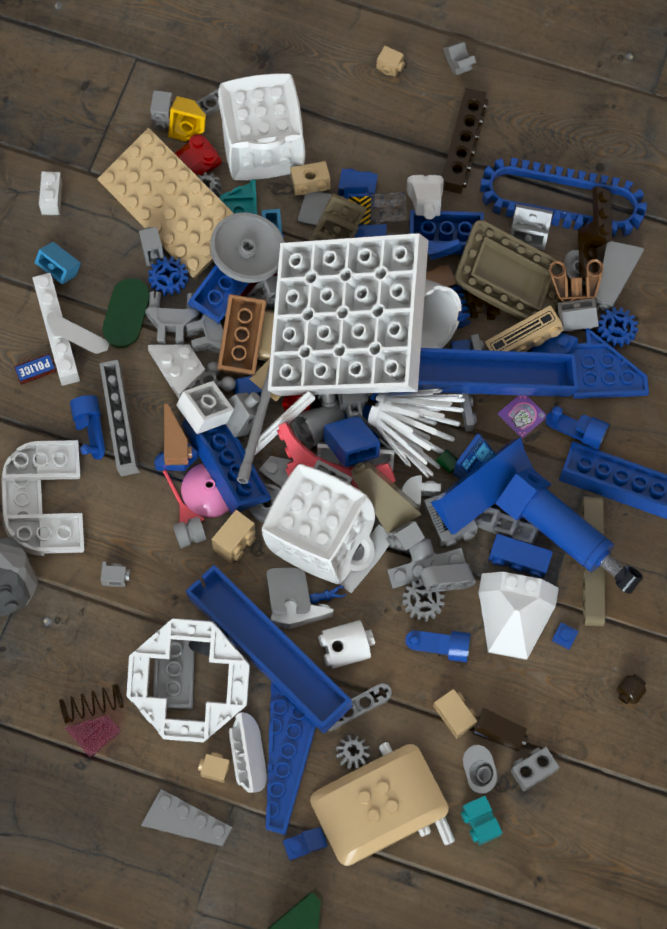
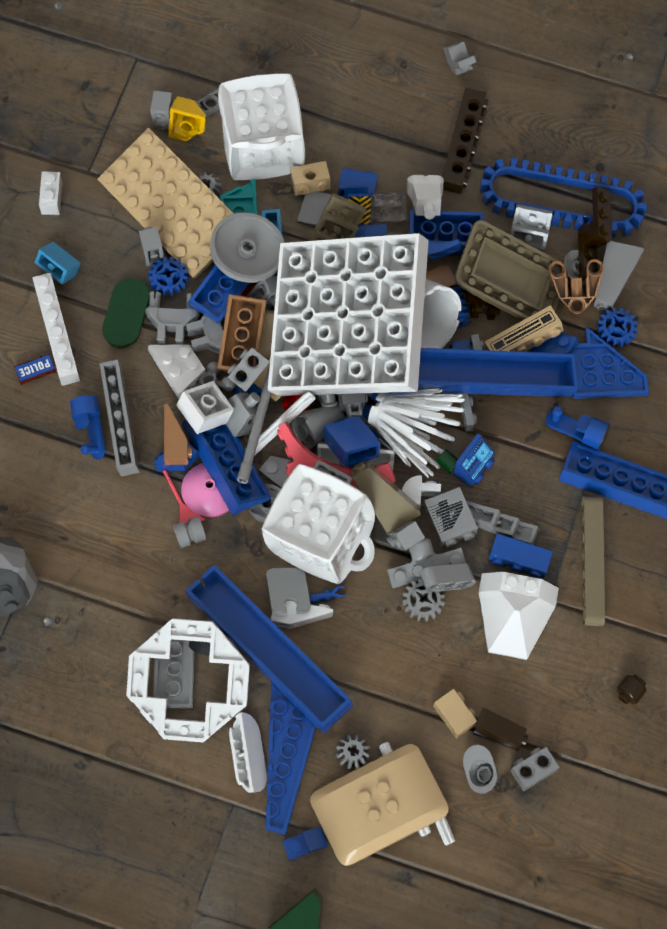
(23, 497): white plate -> none
(65, 714): dark brown piece -> none
(77, 334): white sticker -> none
(93, 734): clear pink wing -> none
(114, 575): light grey brick -> none
(180, 818): light grey wing -> none
(199, 155): red slope -> none
(214, 767): tan brick -> none
(234, 537): tan brick -> none
(251, 372): none -> light grey brick
(353, 643): white cylinder -> none
(359, 710): light grey beam -> none
(380, 543): white sticker -> none
(390, 61): tan brick -> none
(454, 645): blue piece -> none
(481, 486): blue arch -> none
(481, 821): teal brick -> none
(522, 415): sticker -> none
(530, 499): blue piece -> none
(565, 636): blue plate -> none
(578, 314): light grey brick -> none

